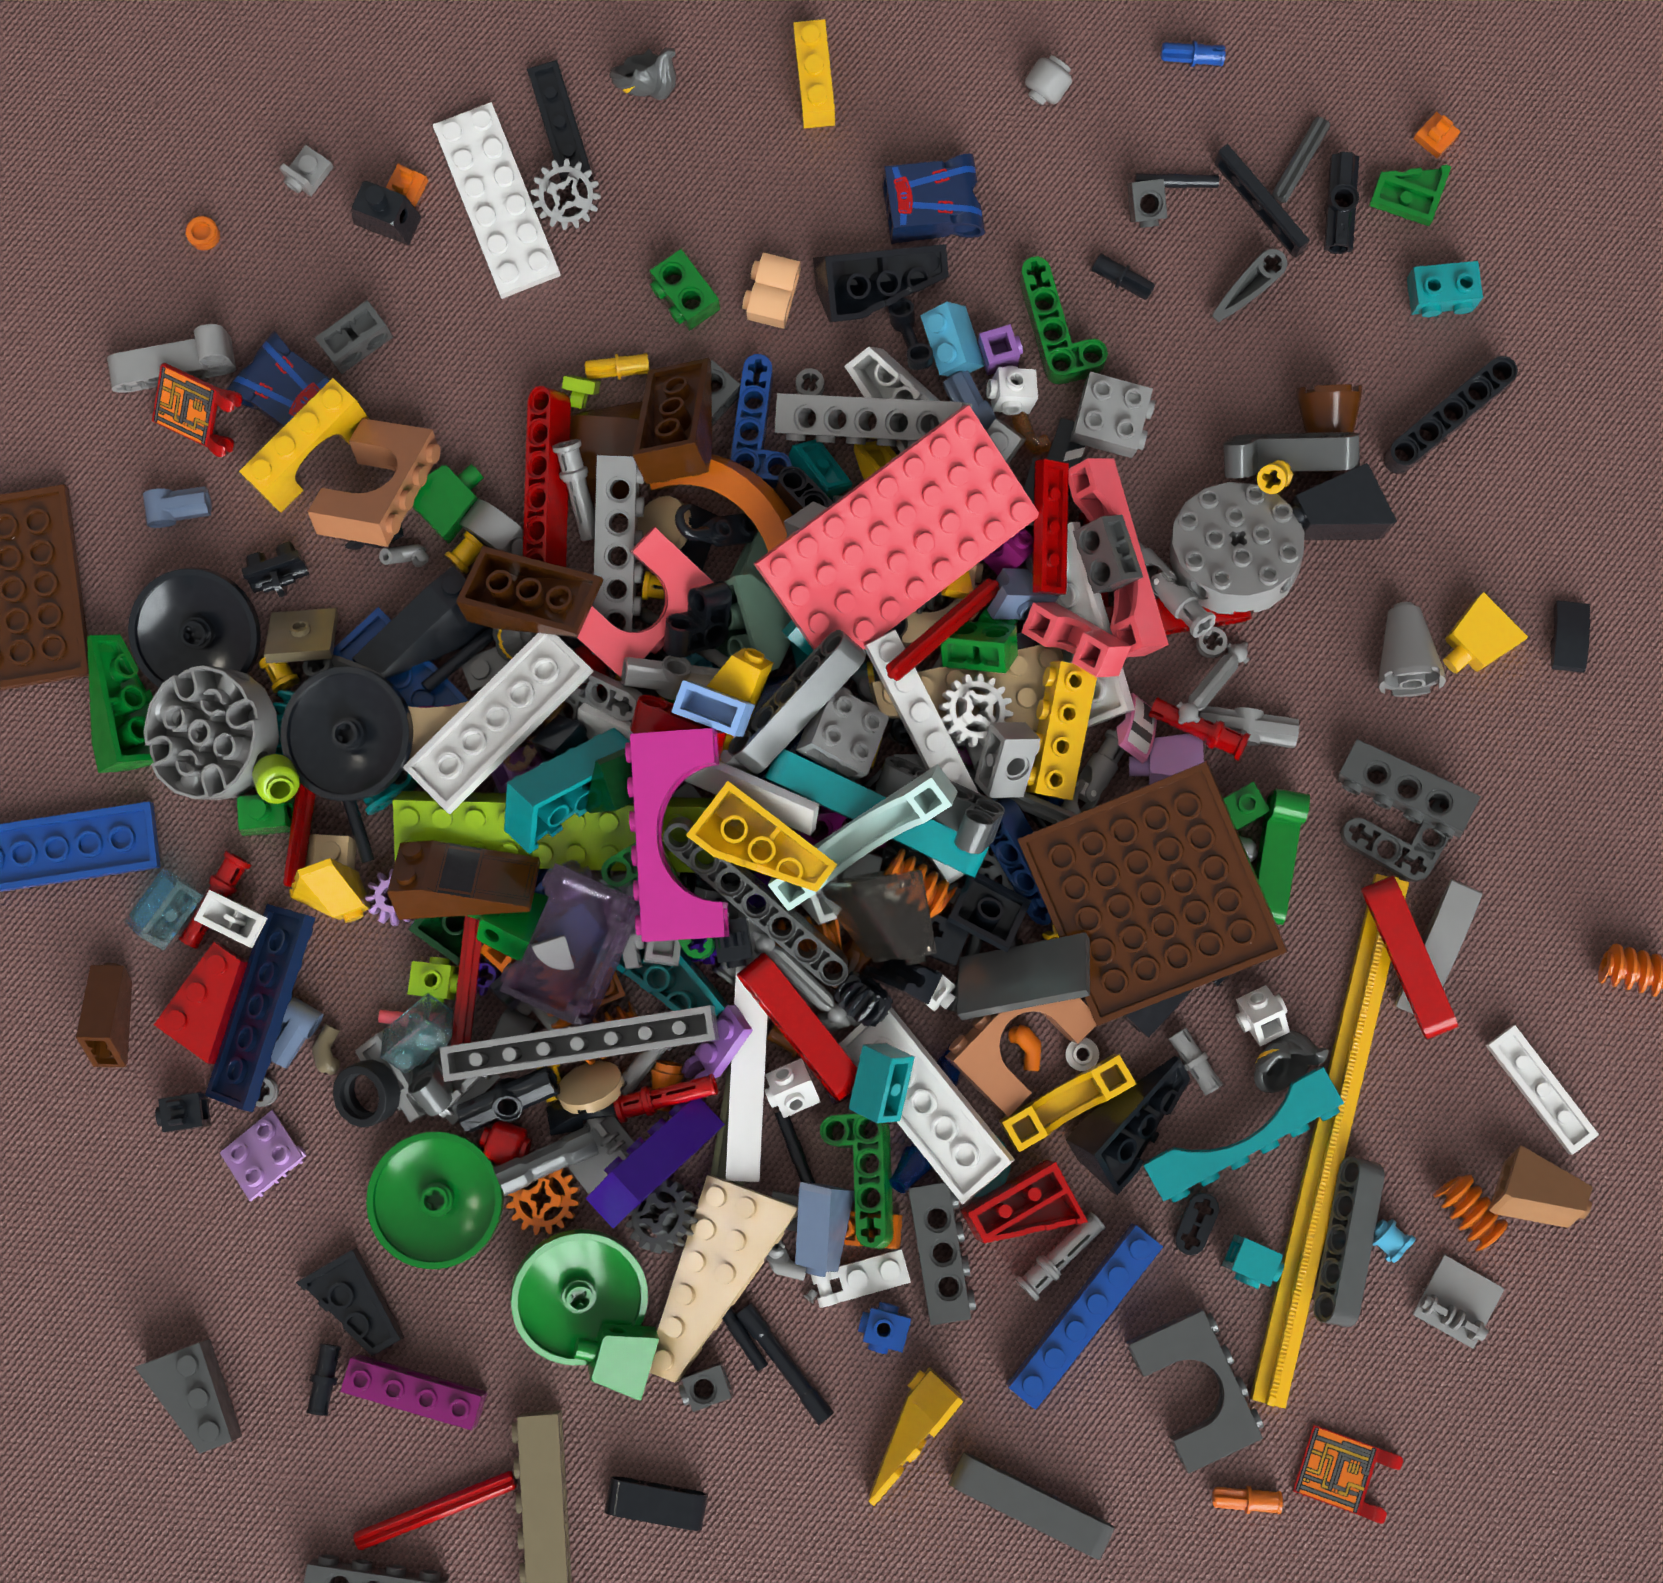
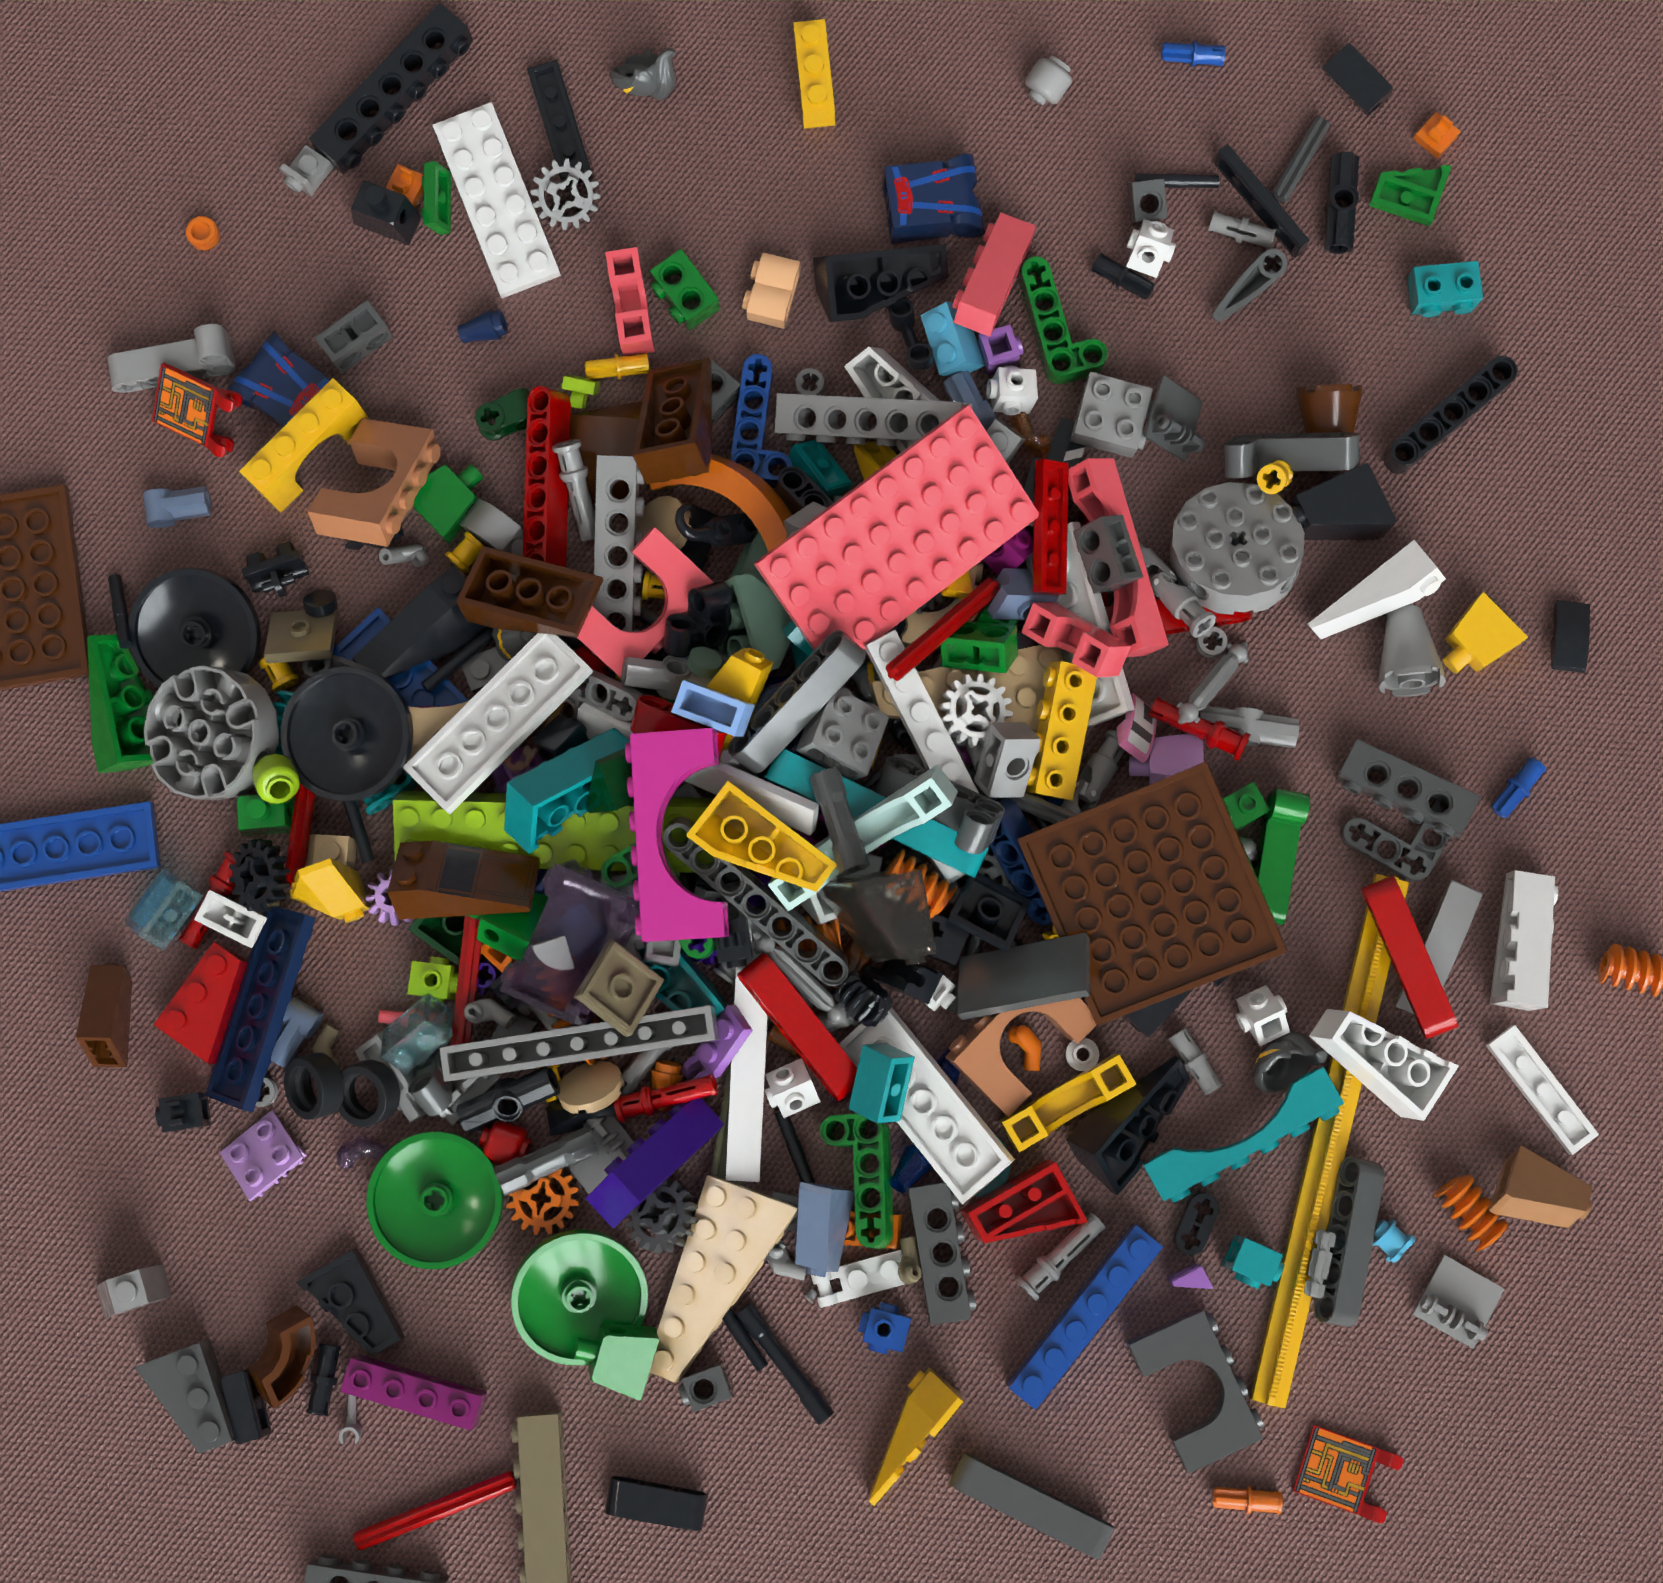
(120, 611): none -> black piece
(133, 1290): none -> light grey slope
(245, 1407): none -> black slope
(259, 875): none -> black gear
(285, 1357): none -> reddish brown brick
(320, 603): none -> black tile
(328, 1084): none -> black tyre
(351, 1423): none -> light grey hand
(357, 1148): none -> clear purple arm
(415, 49): none -> black brick
(437, 198): none -> green plate
(484, 327): none -> dark blue cone
(489, 1010): none -> light grey arm
(508, 413): none -> dark green piece
(619, 988): none -> dark tan plate
(630, 301): none -> coral arch
(704, 662): none -> sand green tile
(831, 797): none -> dark grey axle
(909, 1267): none -> dark tan arm
(994, 273): none -> coral brick
(1150, 247): none -> white brick
(1174, 420): none -> dark grey hinge
(1191, 1277): none -> medium lavender slope
(1242, 230): none -> light grey pin
(1320, 1263): none -> light grey axle
(1358, 79): none -> black hinge
(1387, 1064): none -> white wedge
(1391, 586): none -> white wedge
(1518, 787): none -> blue axle
(1524, 942): none -> white wedge

